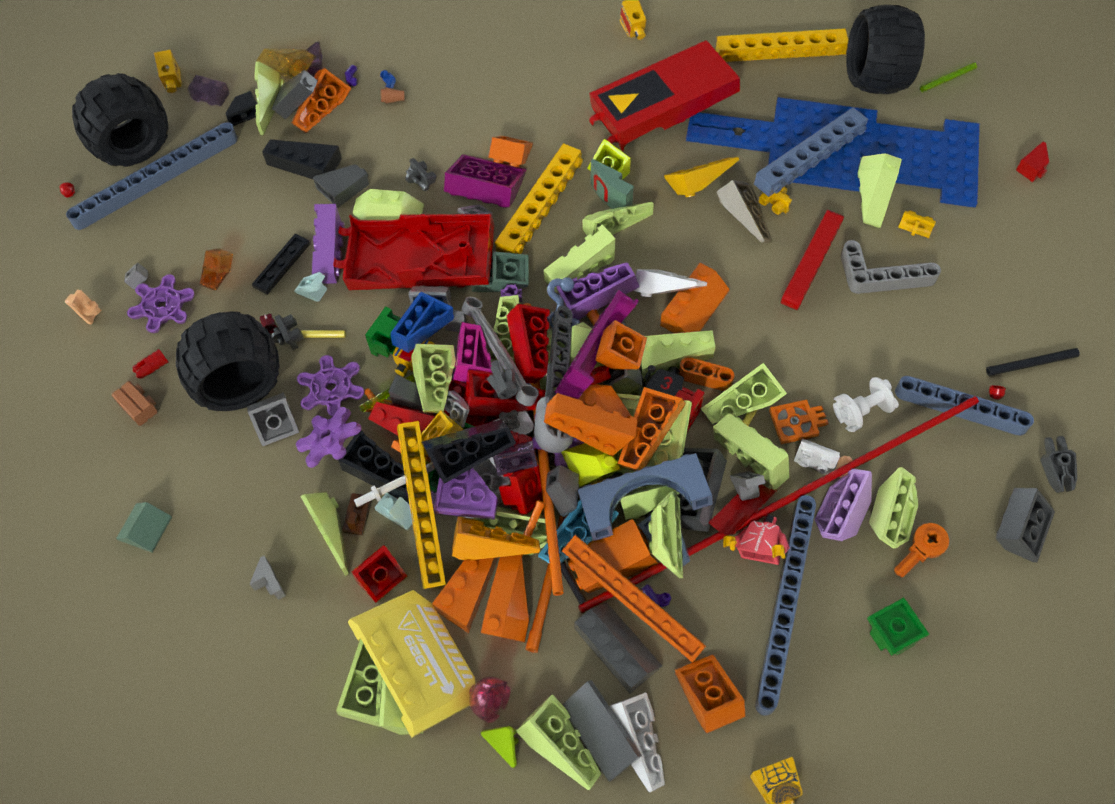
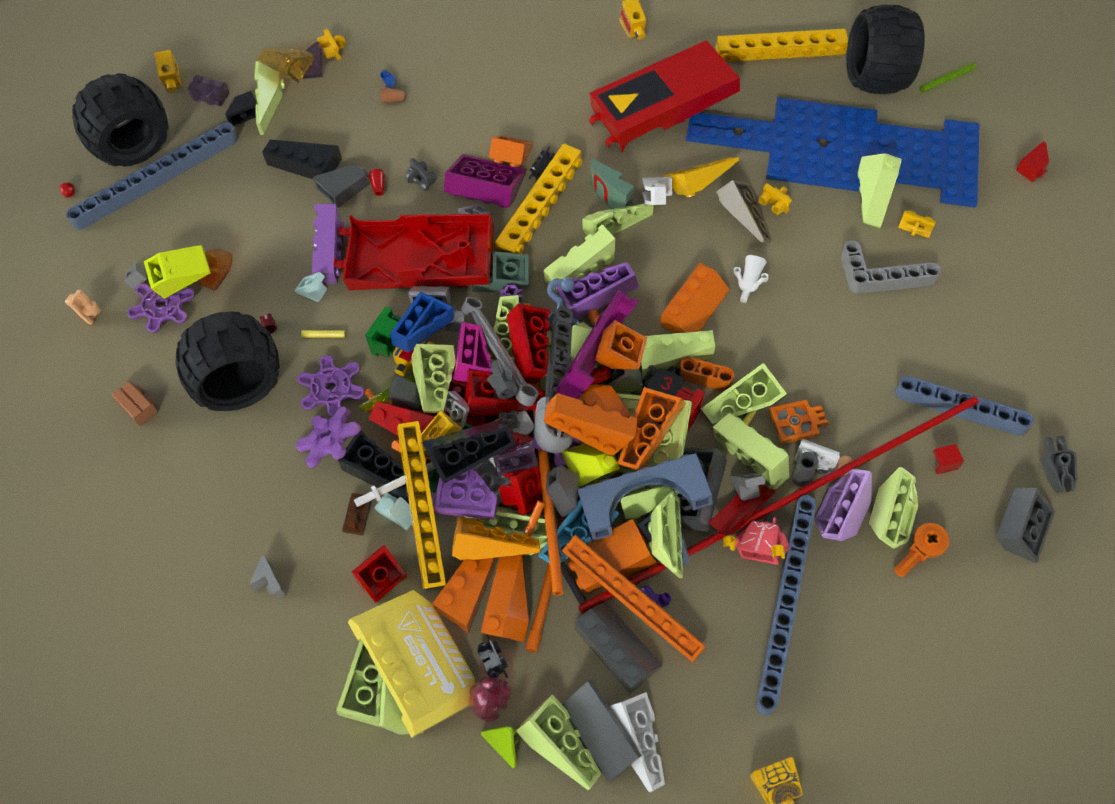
(144, 526): sand green slope -> none
(149, 364): red hinge -> none
(176, 269): none -> neon yellow slope
(272, 419): light grey slope -> none
(281, 264): black tile -> none
(285, 333): dark grey hips -> none
(294, 93): dark grey slope -> none
(326, 96): orange wedge -> none
(328, 522): yellowish green wedge -> none
(332, 43): none -> yellow hips
(350, 80): dark purple arm -> none
(377, 181): none -> red cone
(386, 205): yellowish green wedge -> none
(496, 664): none -> black hinge
(545, 158): none -> black hinge
(612, 157): neon yellow slope -> none
(657, 189): none -> white piece
(661, 282): white wedge -> none
(711, 693): orange slope -> none
(751, 274): none -> white piece
(804, 469): none -> dark grey pin
(810, 152): sand blue brick -> none
(812, 260): red beam -> none
(852, 410): white piece -> none
(896, 627): green panel -> none
(948, 458): none -> red panel
(997, 392): red hinge -> none
(1033, 361): black piece -> none

